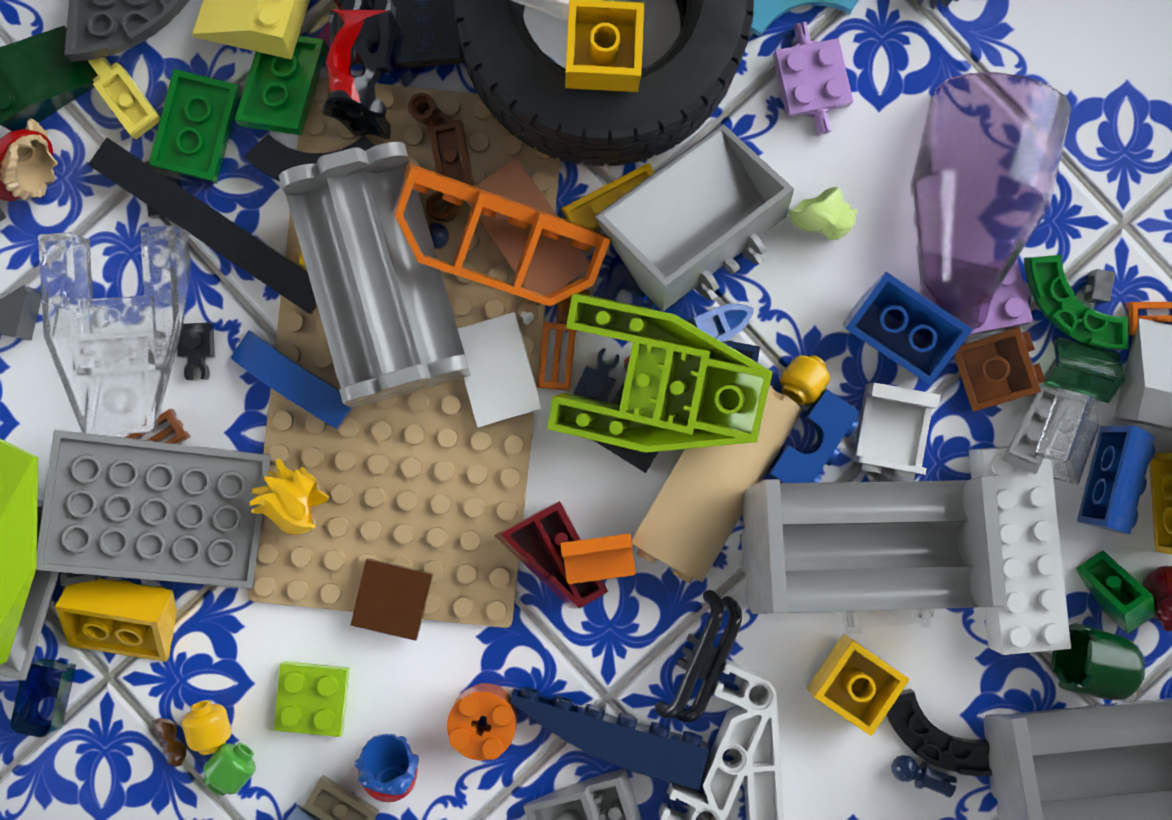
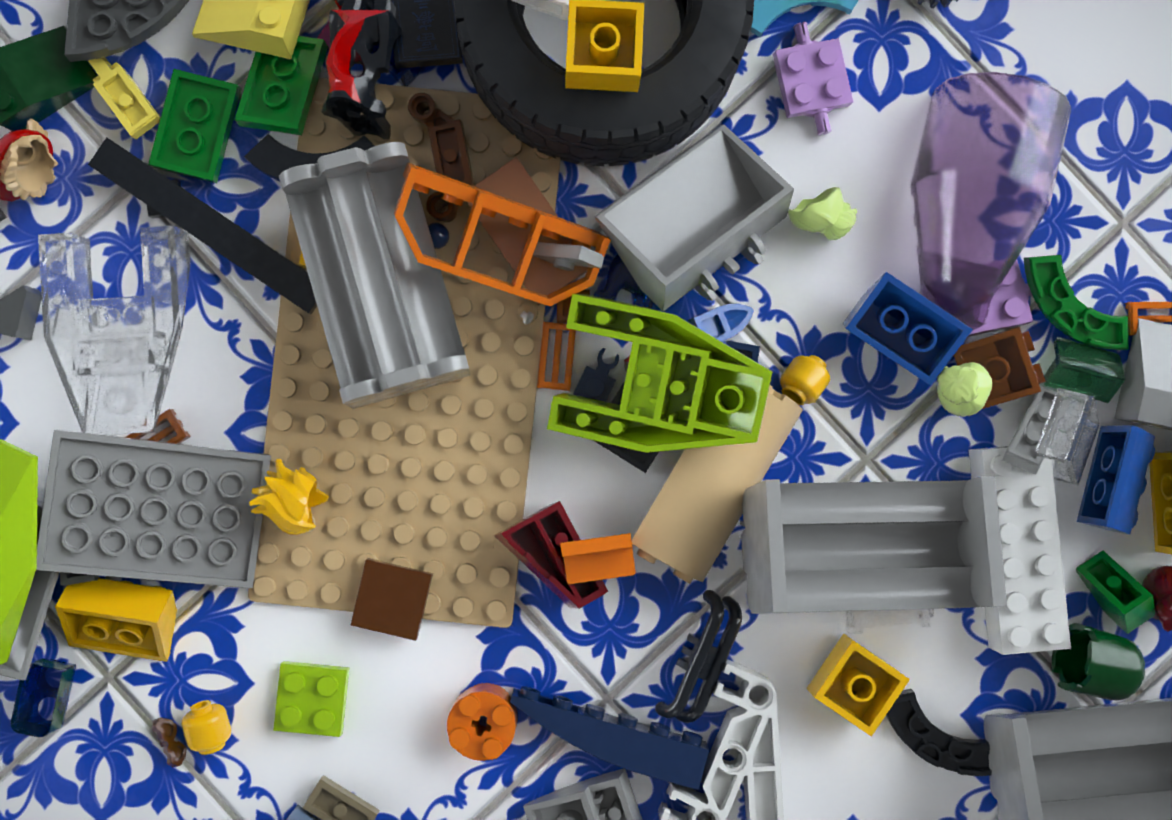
(196, 344): black plate -> none
(229, 769): bright green head -> none
(290, 379): blue slope -> none
(387, 768): blue hair -> none
(500, 371): white tile -> none
(568, 256): none -> light grey plate
(584, 209): yellow tile -> none
(832, 421): blue arch -> none
(894, 429): white panel -> none
(906, 770): dark blue pin -> none
(964, 388): none -> yellowish green hair
(1099, 286): flat silver piece -> none

